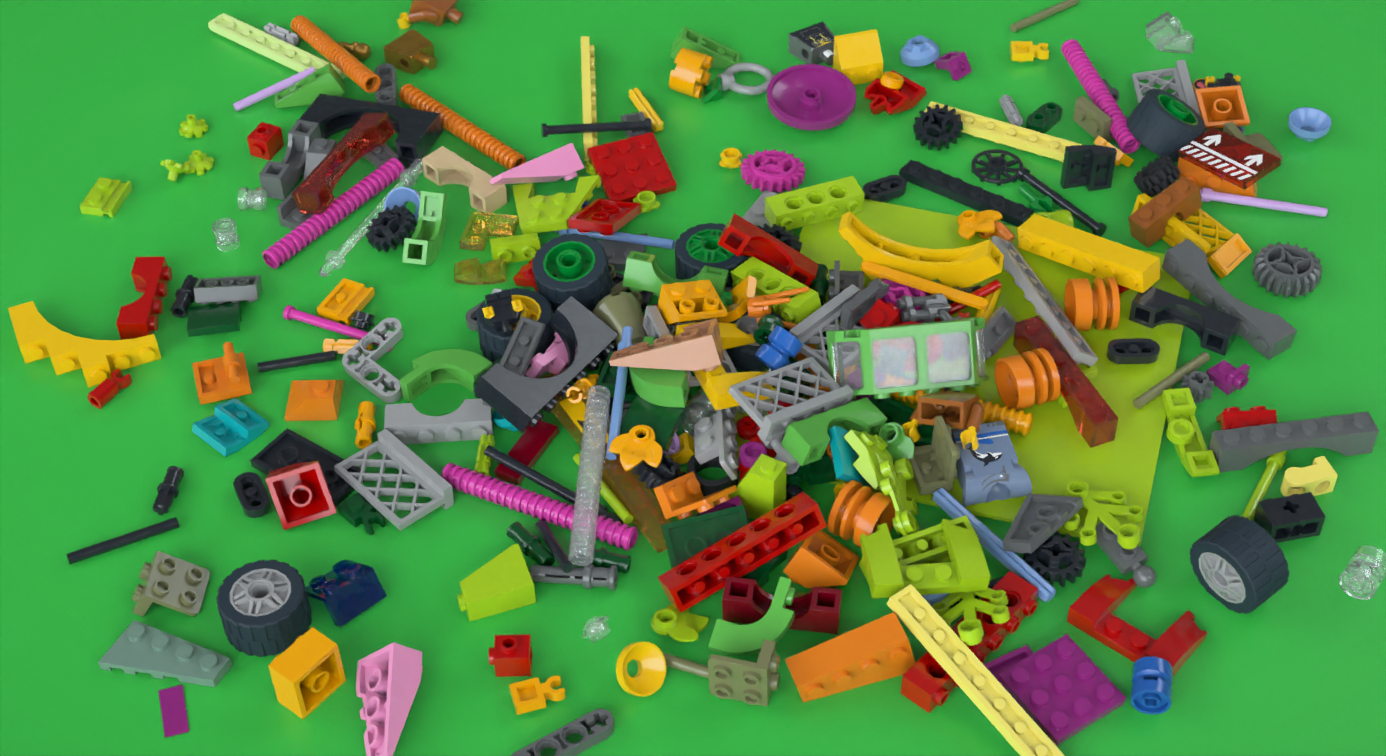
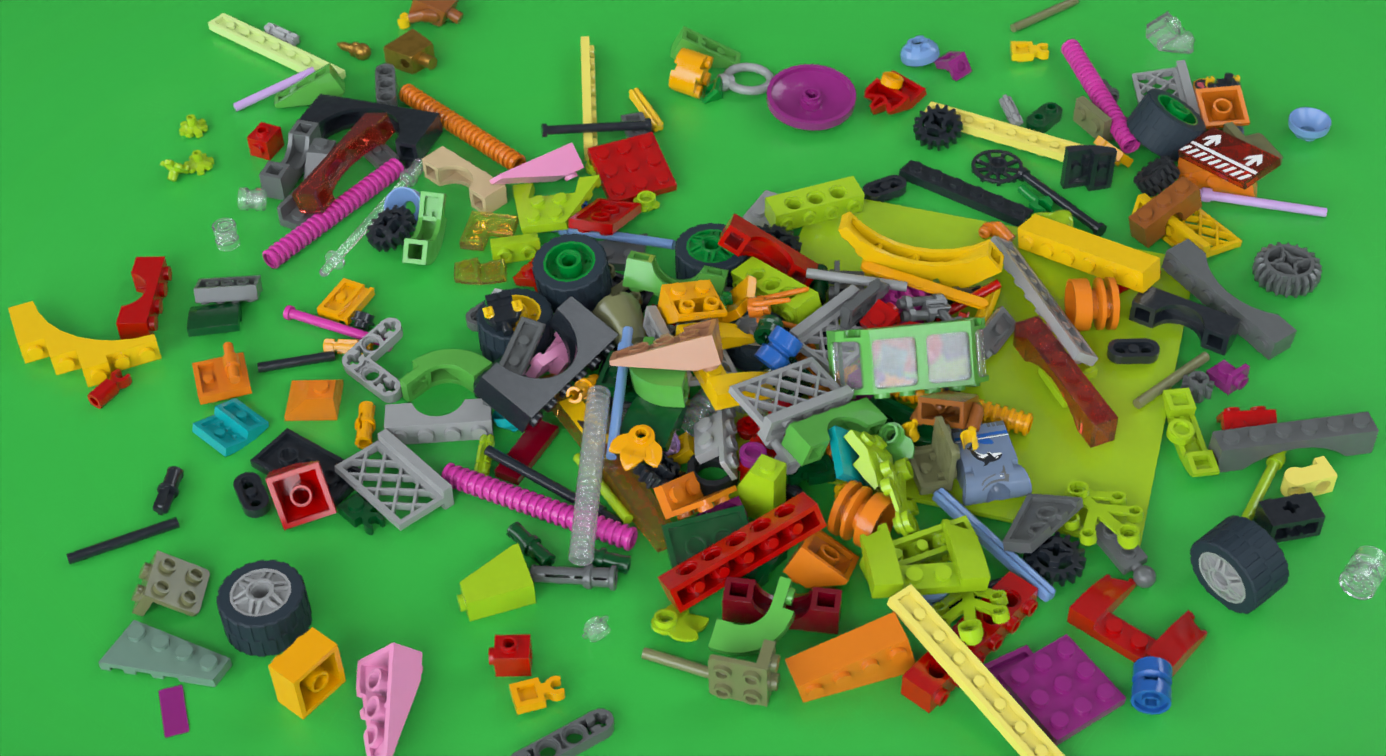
(106, 197): lime plate -> none
(184, 297): black axle -> none
(336, 54): orange piece -> none
(347, 590): clear blue bracket -> none
(554, 546): black bar -> none
(650, 669): yellow piece -> none
(731, 158): yellow plate -> none
(772, 171): dark pink gear -> none
(812, 44): torso -> none
(852, 279): none -> light grey bar
(858, 56): yellow slope -> none
(973, 222): light orange plate -> none
(1027, 379): orange wheel -> none
(1229, 255): light orange tile -> none

